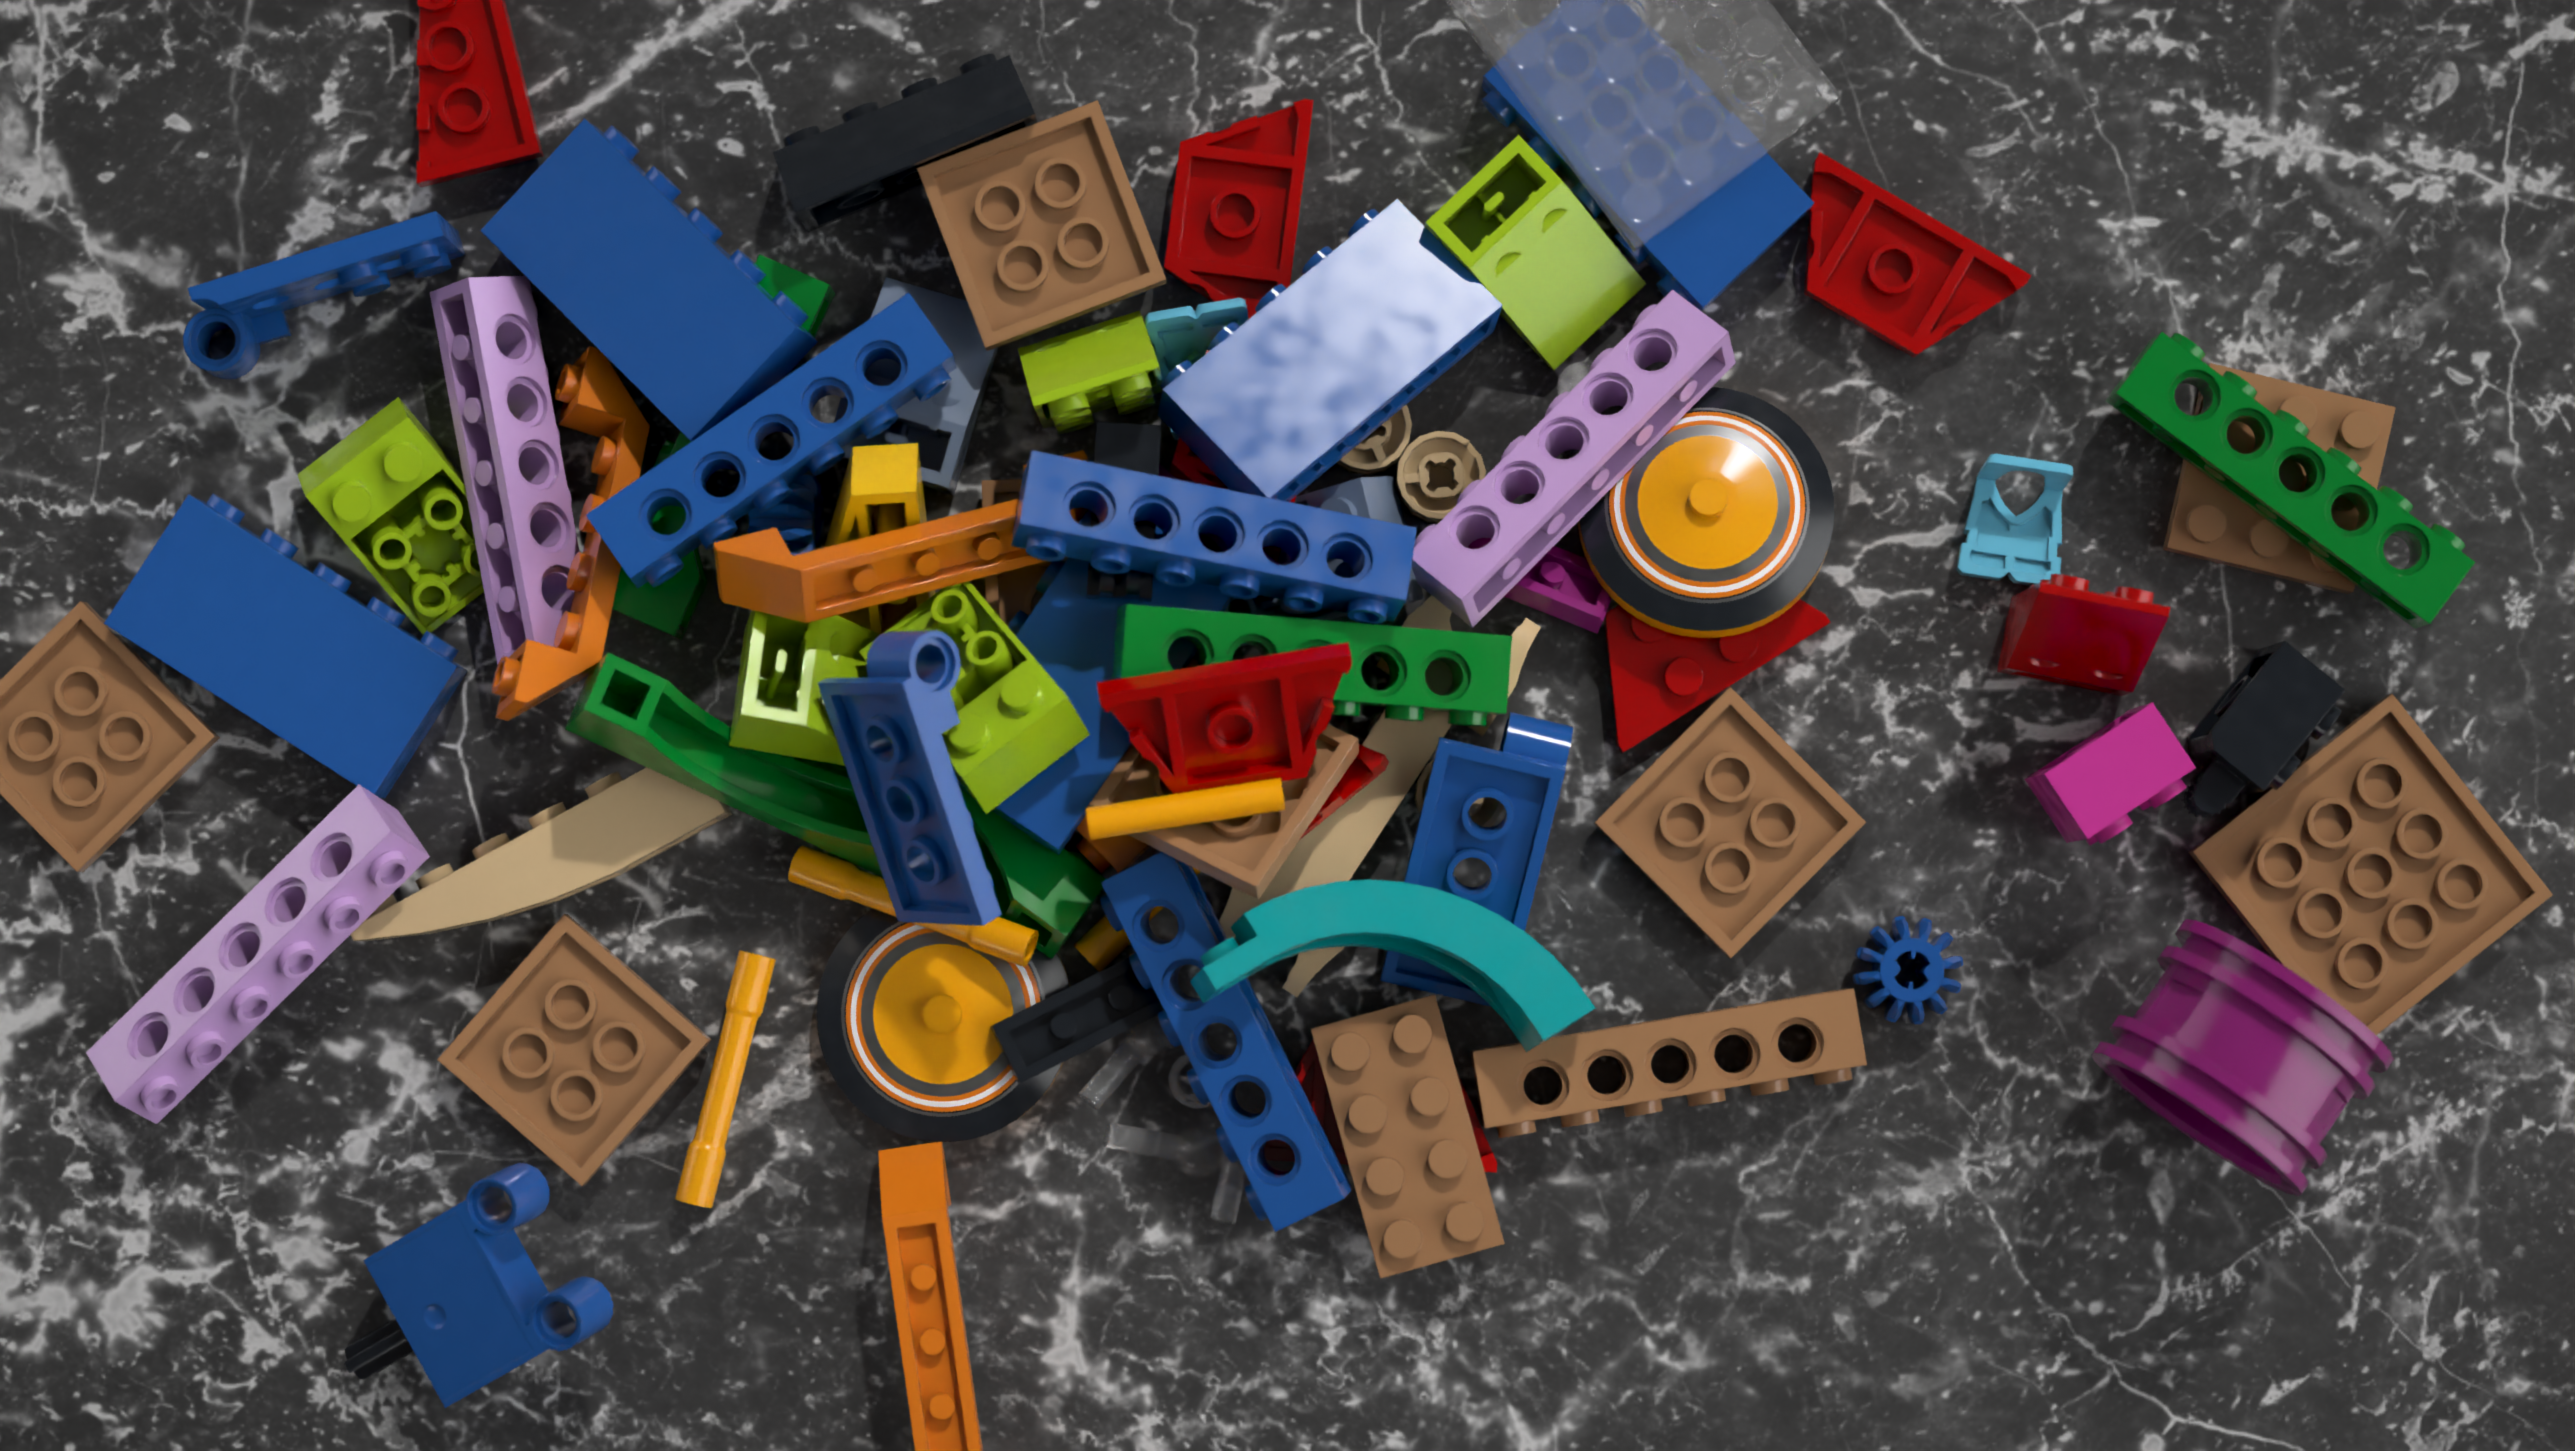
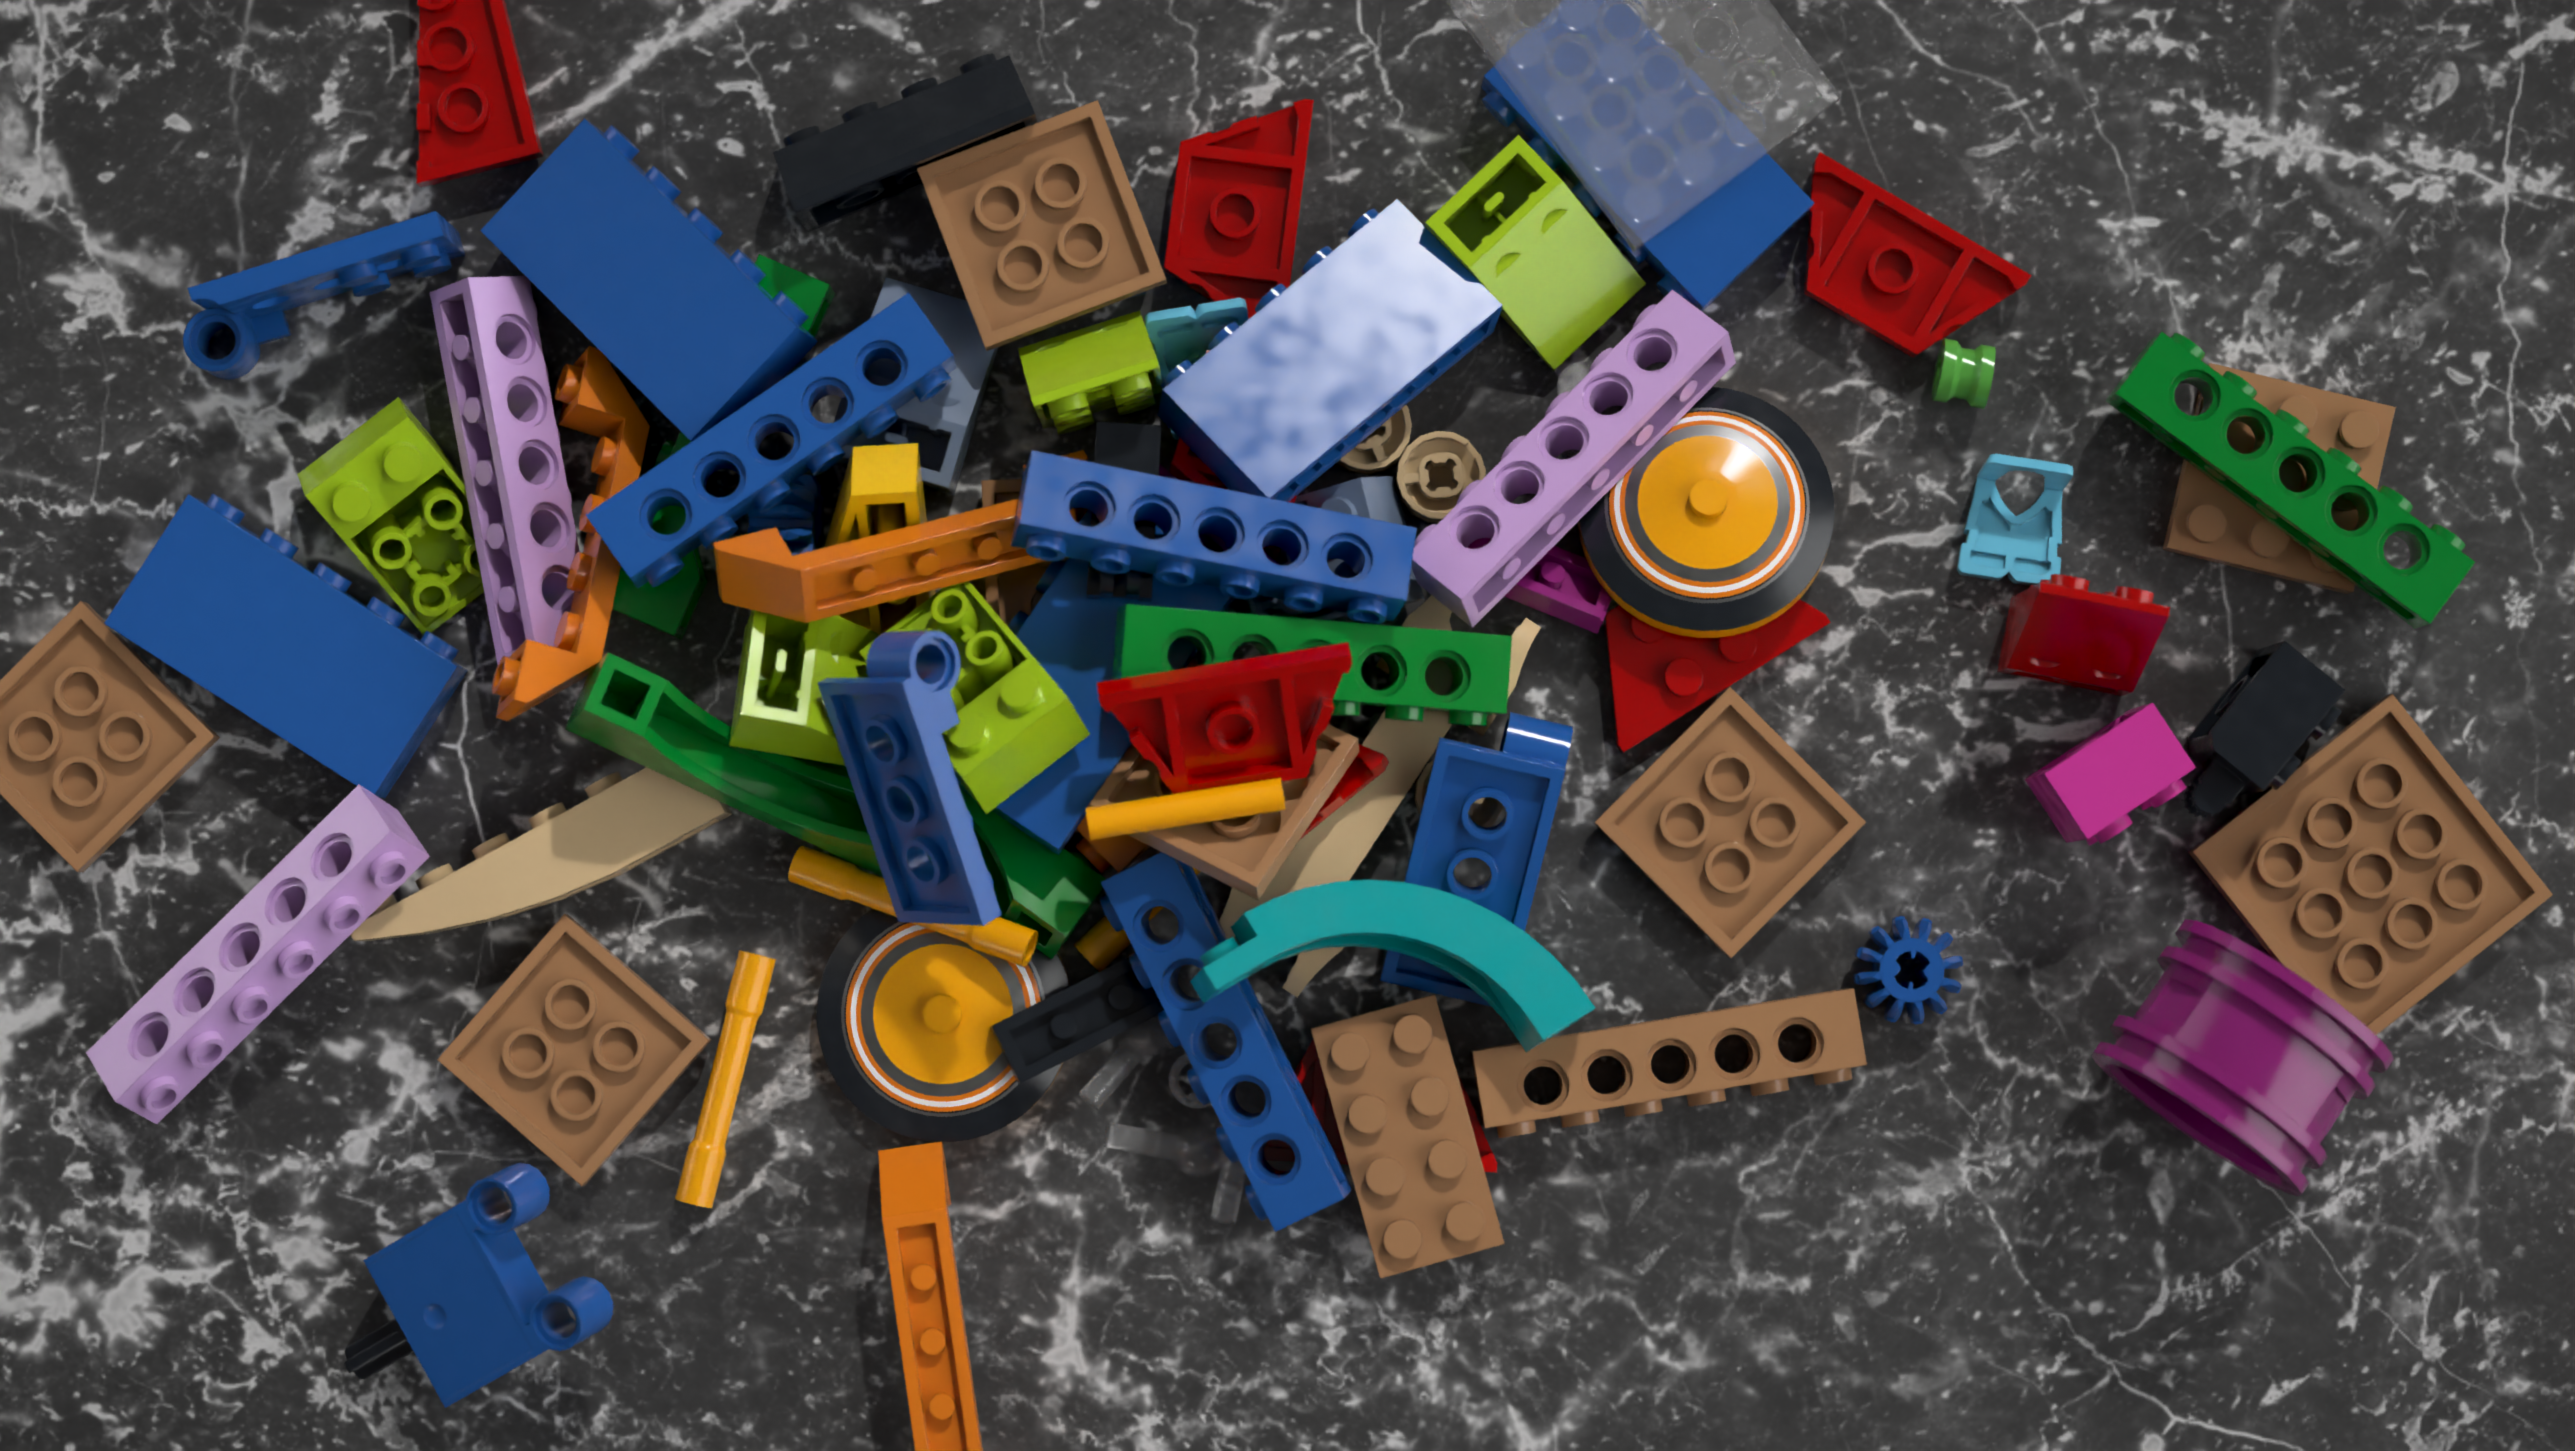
(1963, 373): none -> bright green wheel

